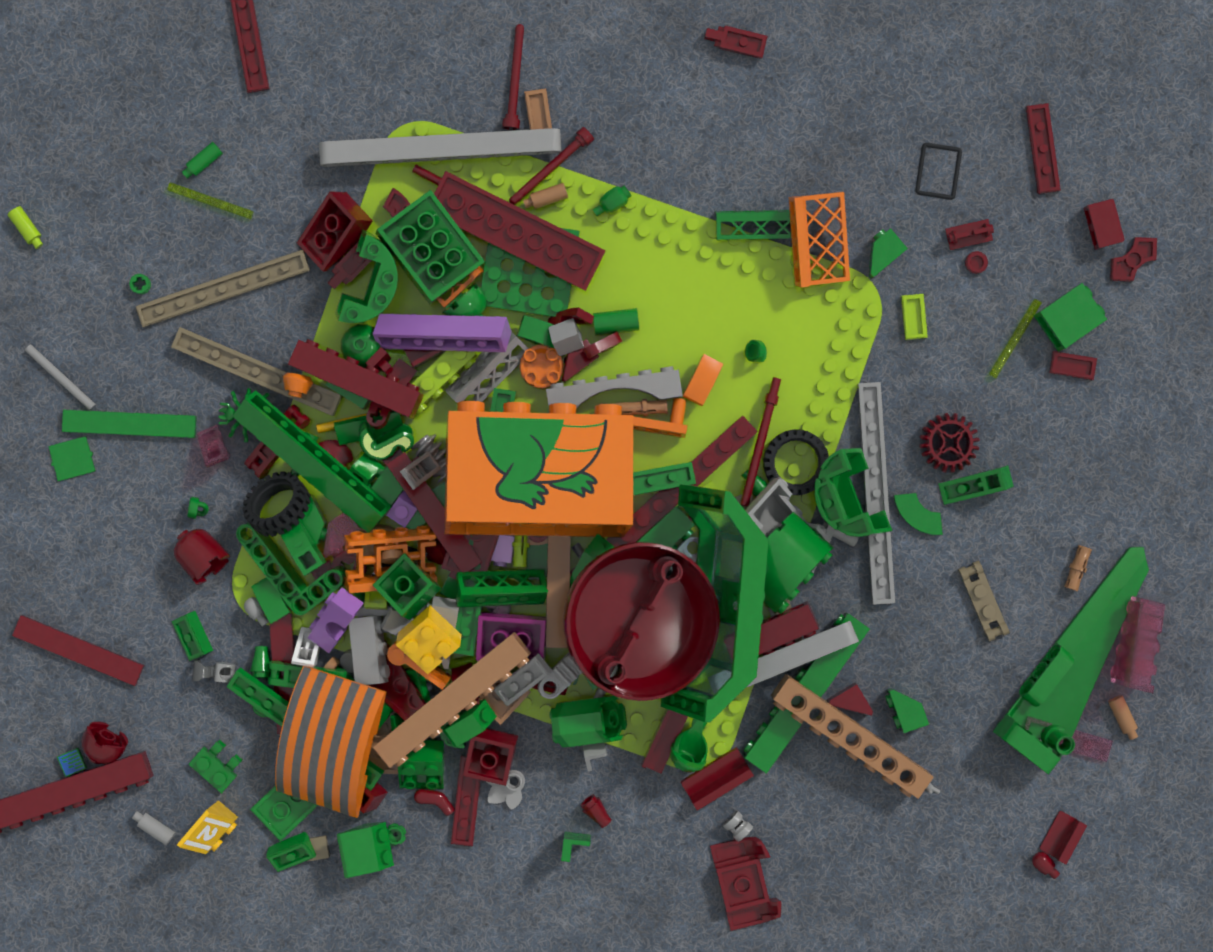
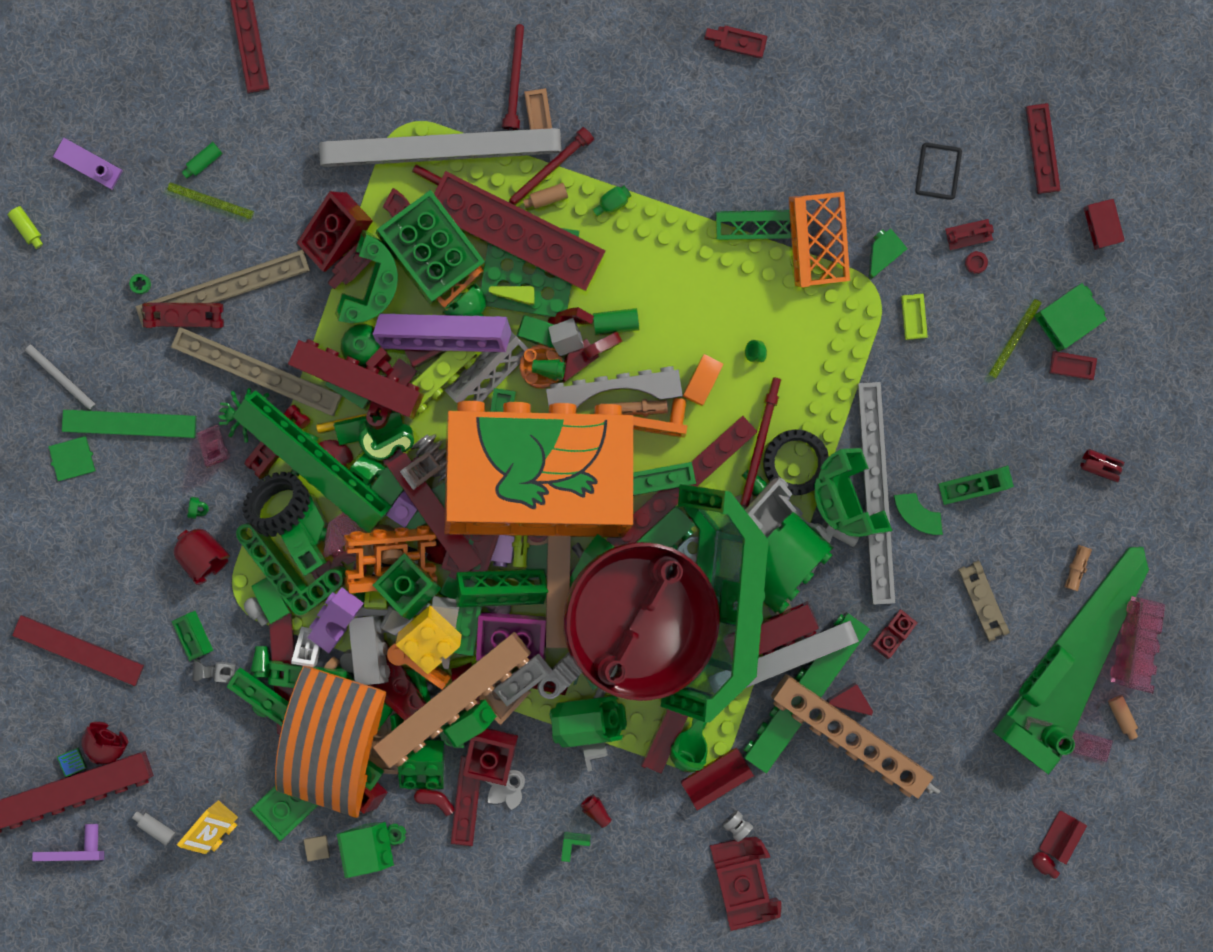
(88, 163): none -> medium lavender piece
(90, 849): none -> medium lavender piece
(183, 315): none -> dark red plate
(213, 769): green plate -> none
(290, 852): green slope -> none
(297, 384): orange cone -> none
(521, 294): none -> lime slope
(551, 369): none -> green cone
(893, 634): none -> dark red slope
(908, 711): green slope -> none
(956, 450): dark red gear -> none
(1102, 465): none -> dark red arm
(1125, 267): dark red tile -> none

